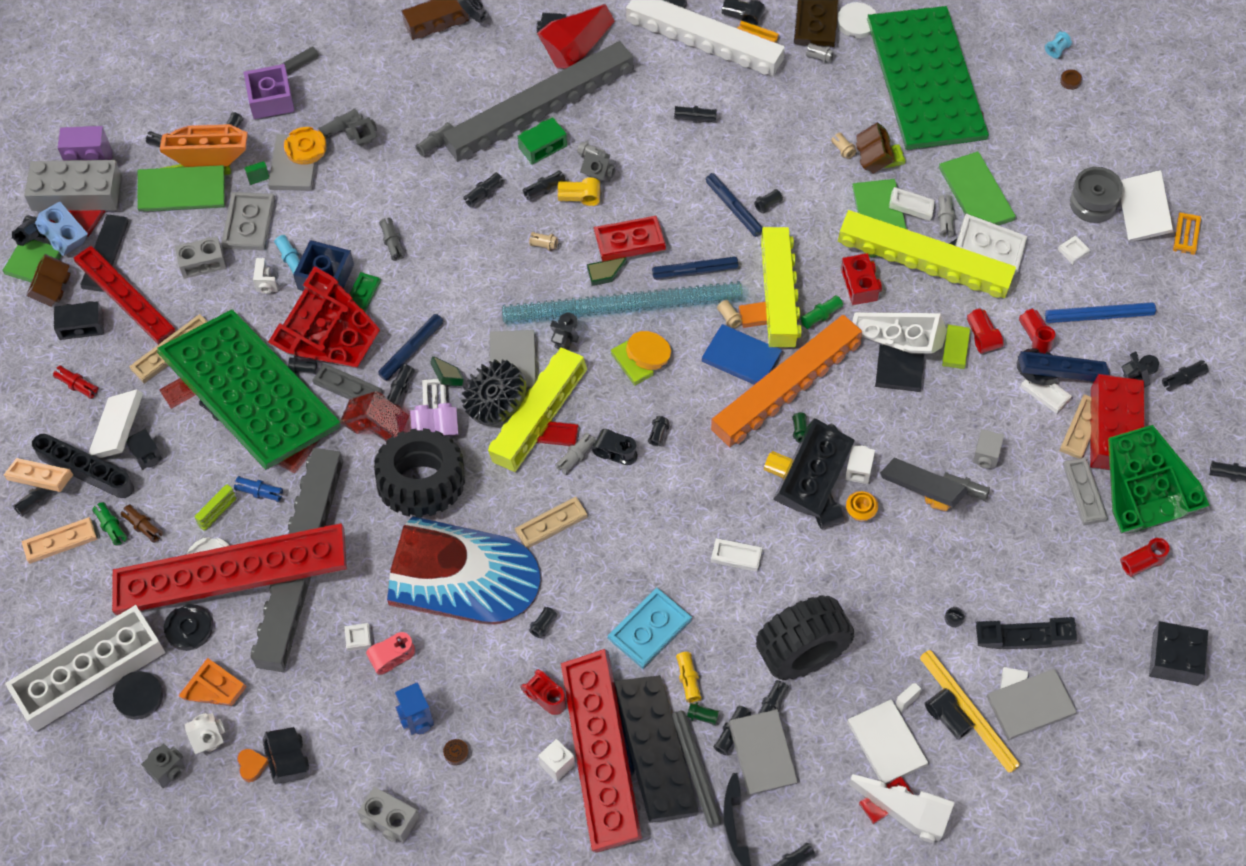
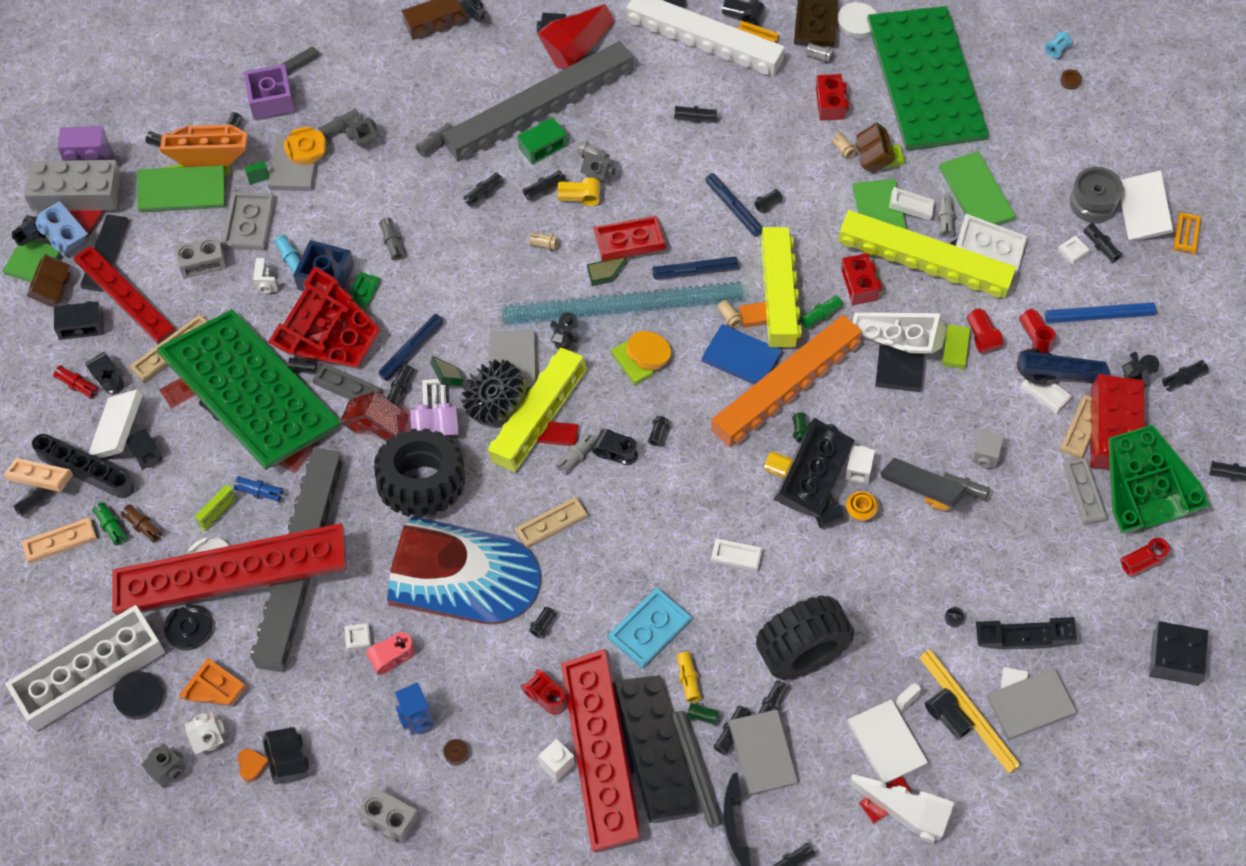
(105, 373): none -> black piece
(831, 97): none -> red brick
(1093, 233): none -> black pin

